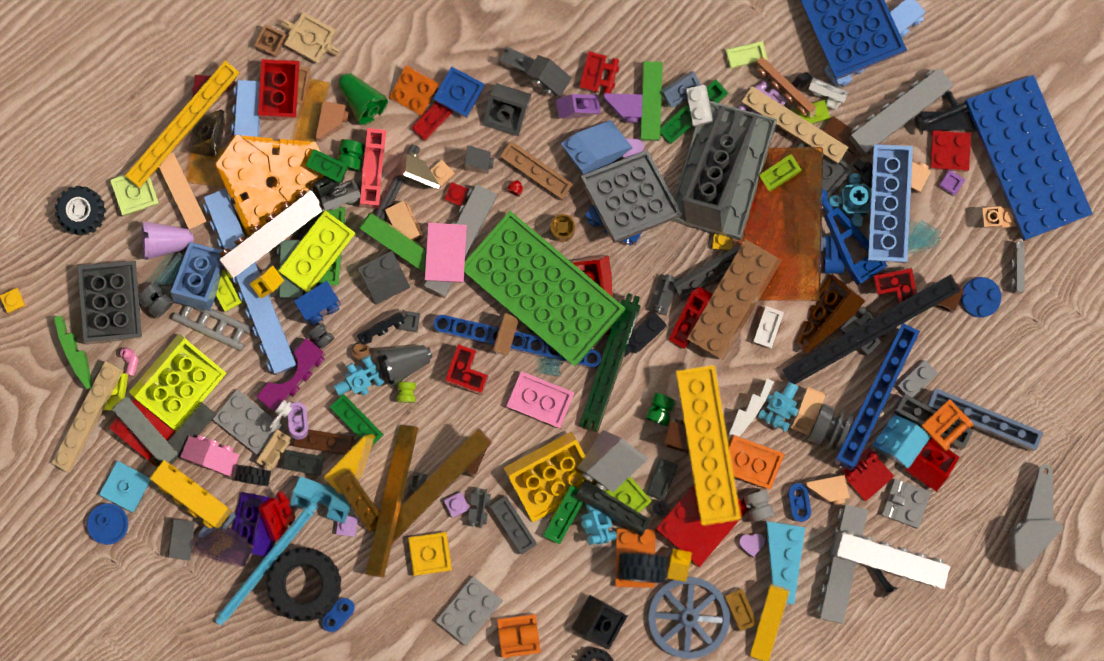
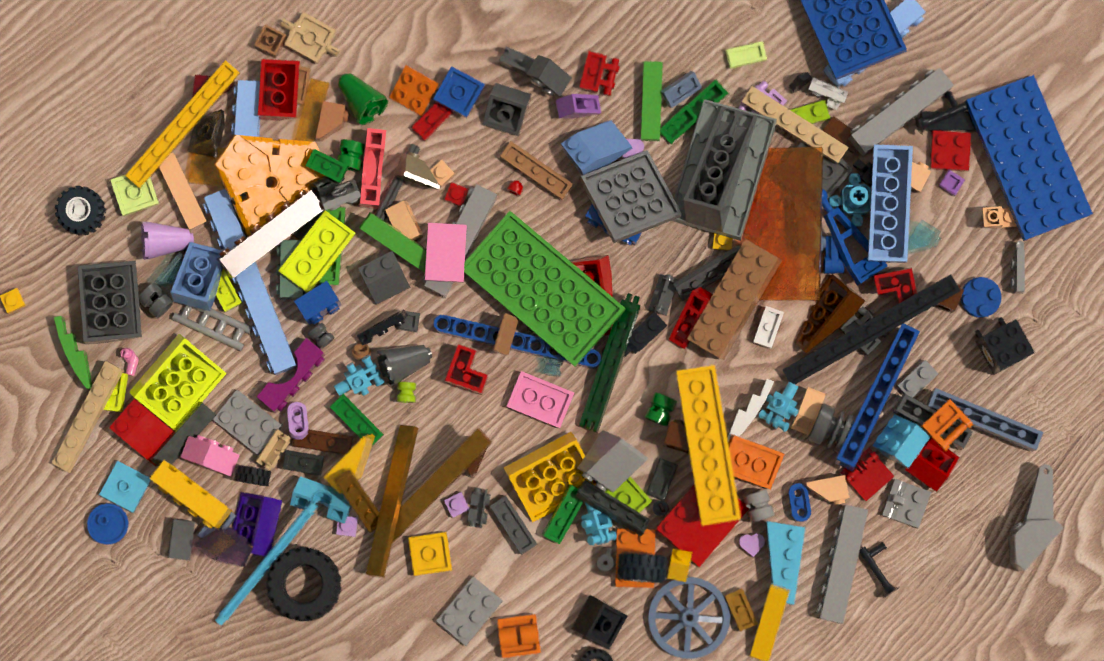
(144, 430): pearl dark grey tile -> none
(267, 282): yellow brick -> none
(273, 517): red plate -> none
(283, 410): white plate -> none
(338, 615): blue plate -> none
(417, 481): dark grey tile -> none
(478, 160): dark grey slope -> none
(562, 228): pearl gold wheel -> none
(606, 557): none -> light grey piece
(626, 106): medium lavender slope -> none
(699, 105): white plate -> none
(780, 83): nougat plate -> none
(780, 172): lime plate -> none
(890, 560): brick -> none
(1004, 346): none -> black container

